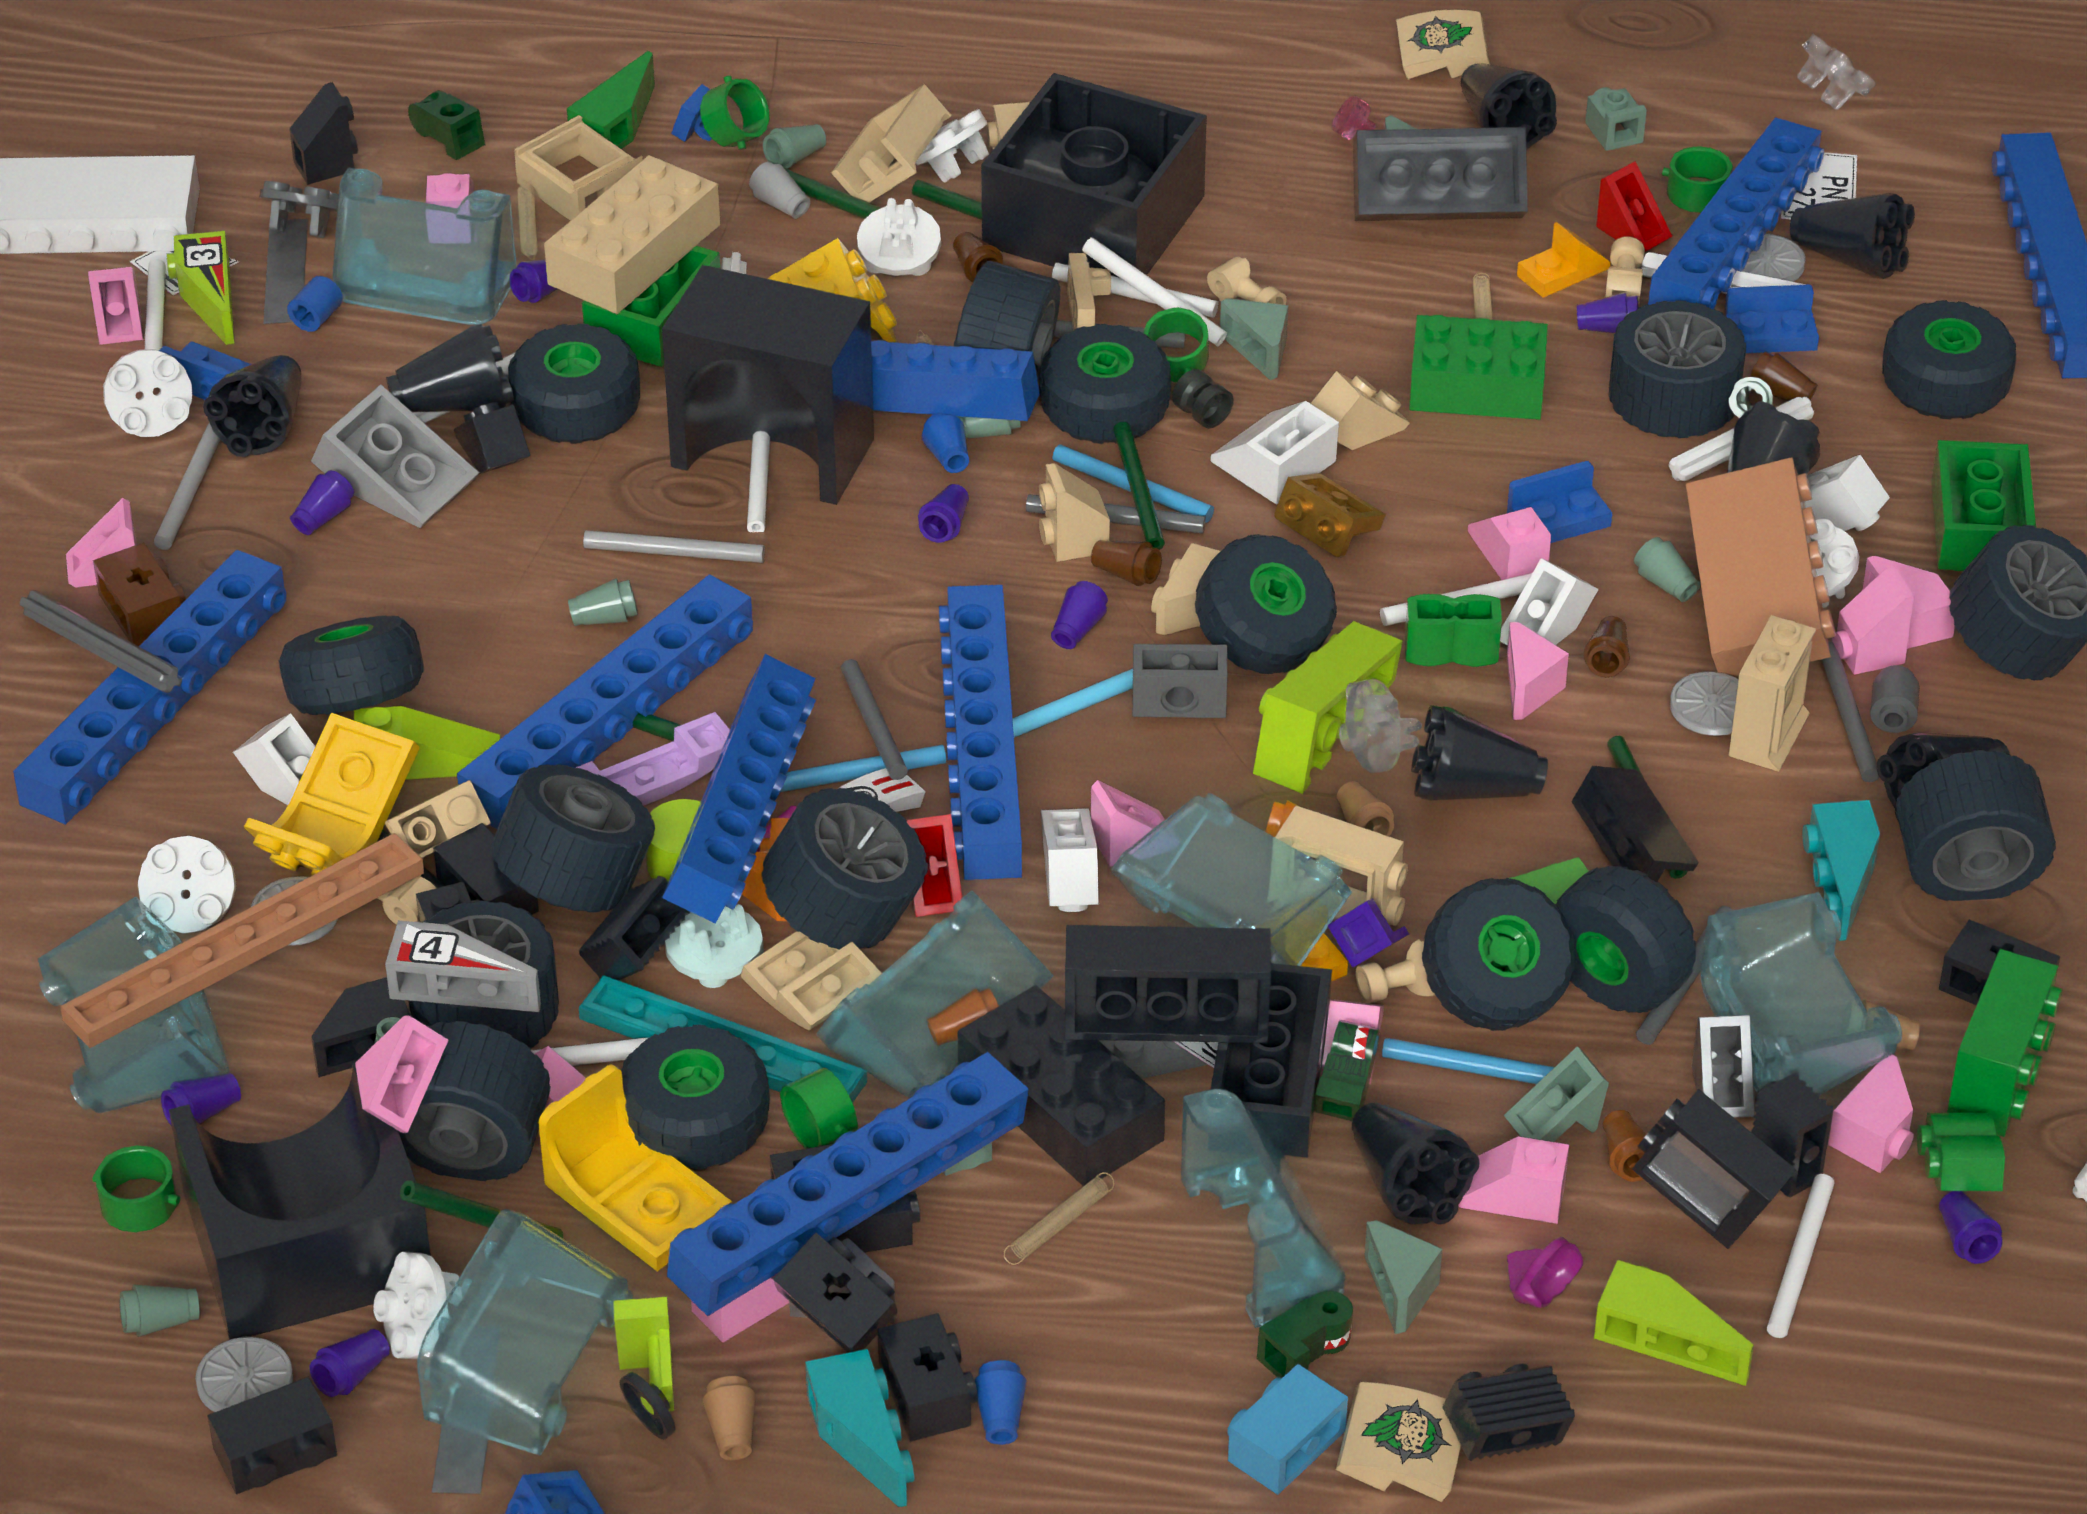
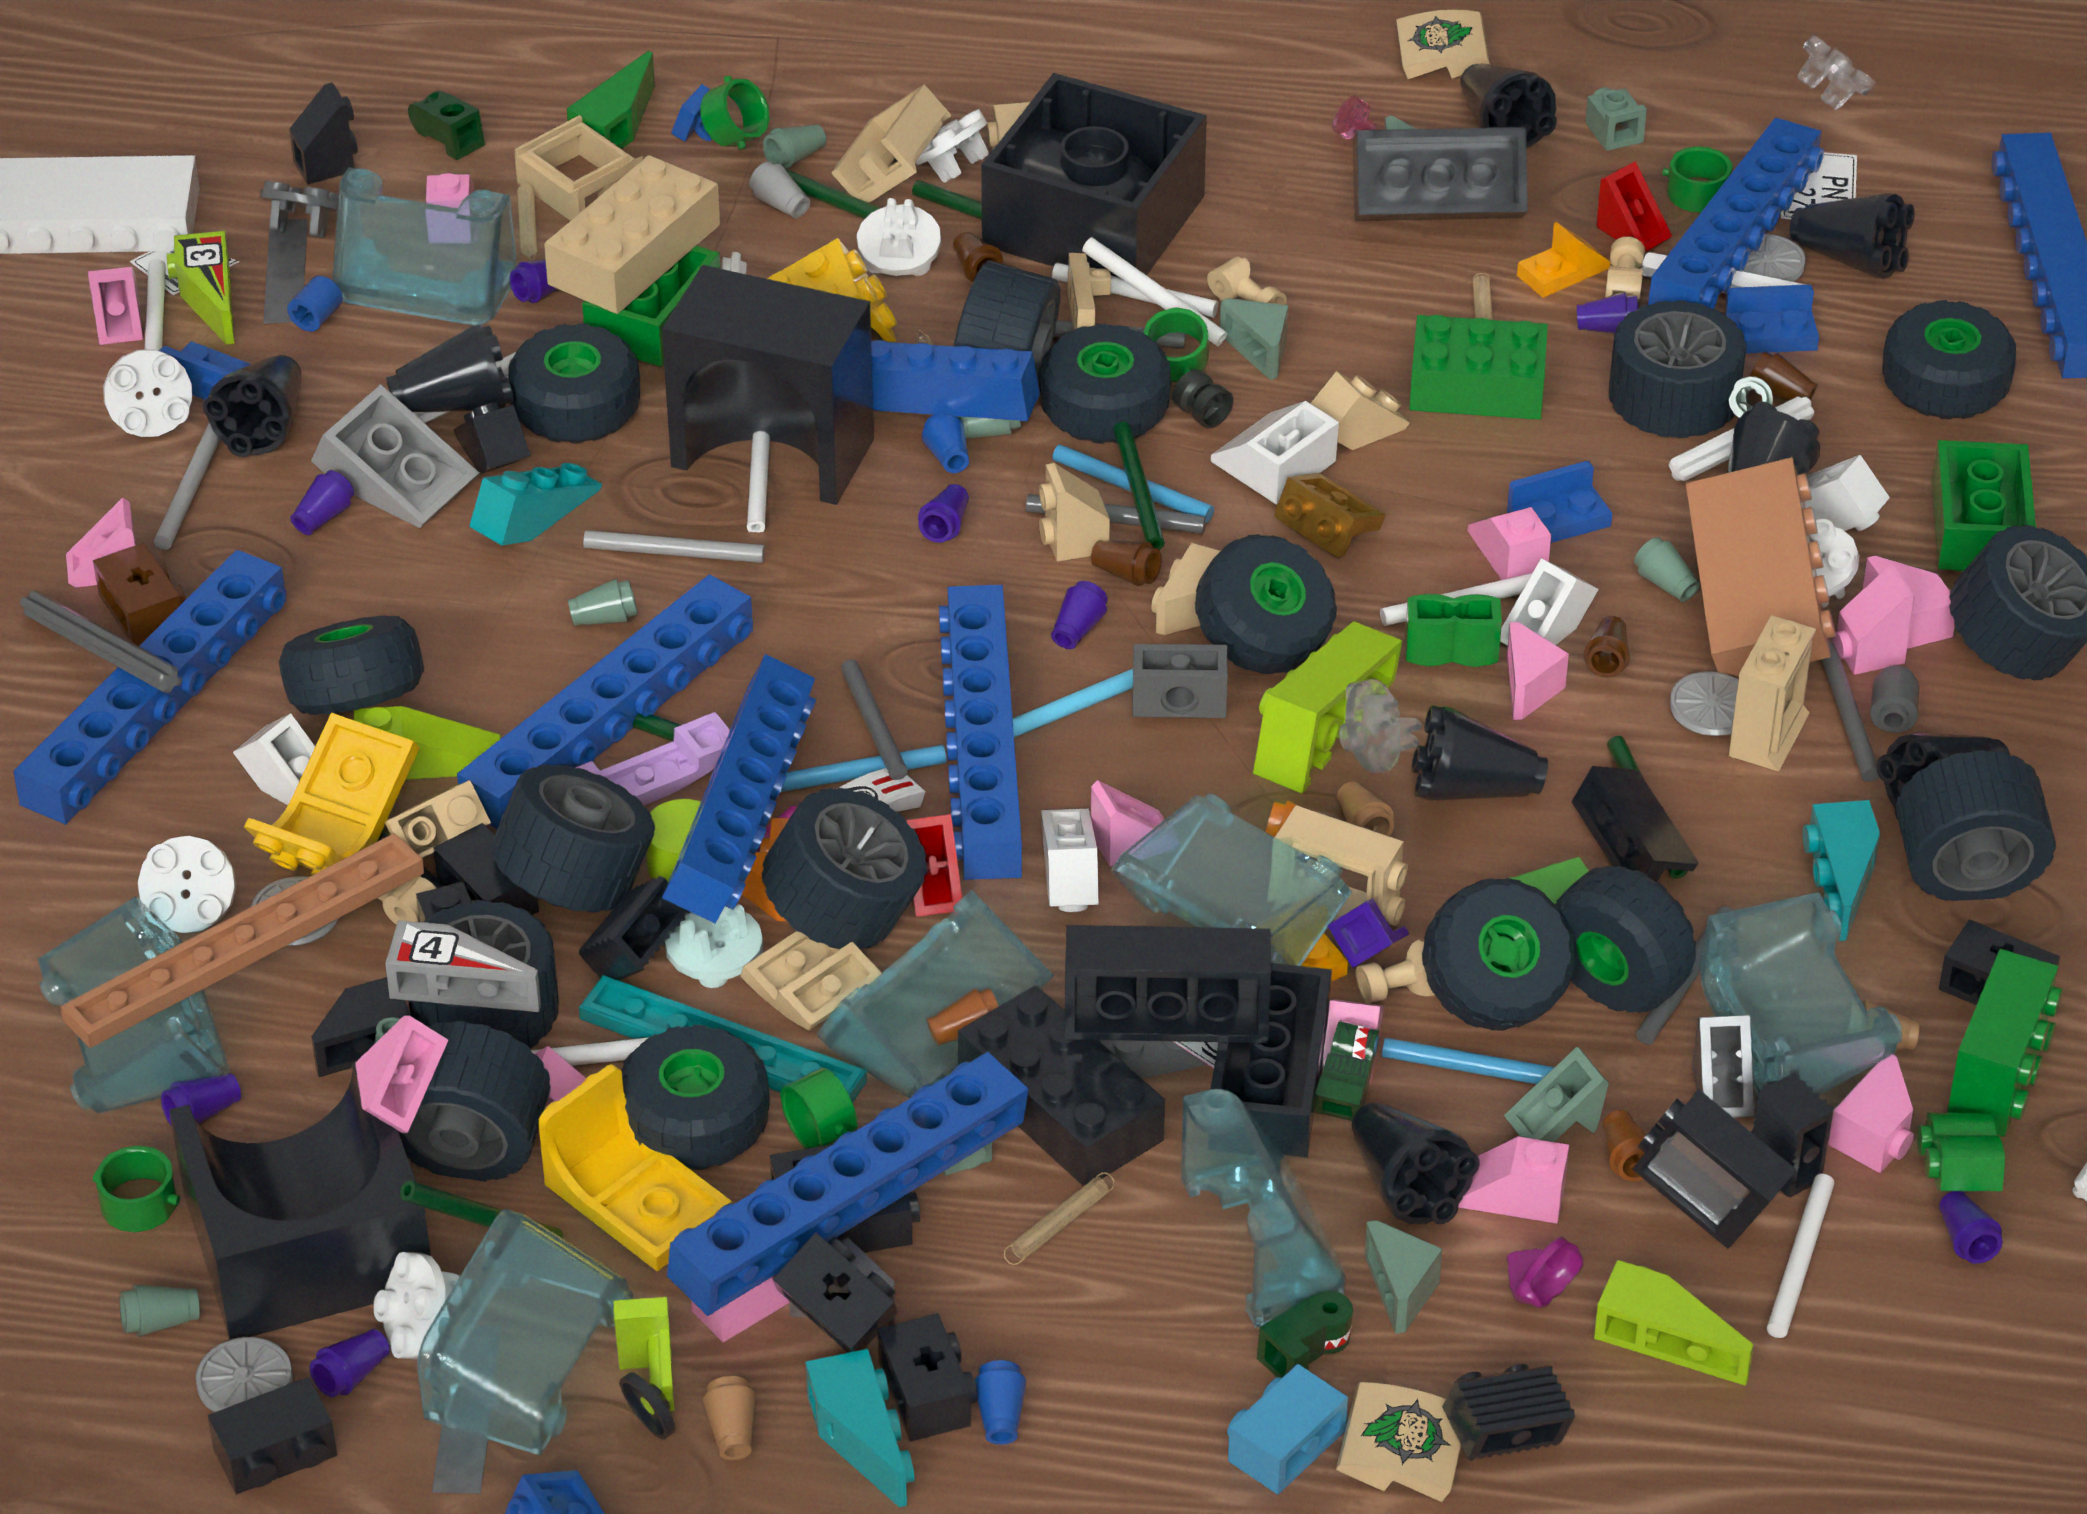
(527, 503): none -> teal slope

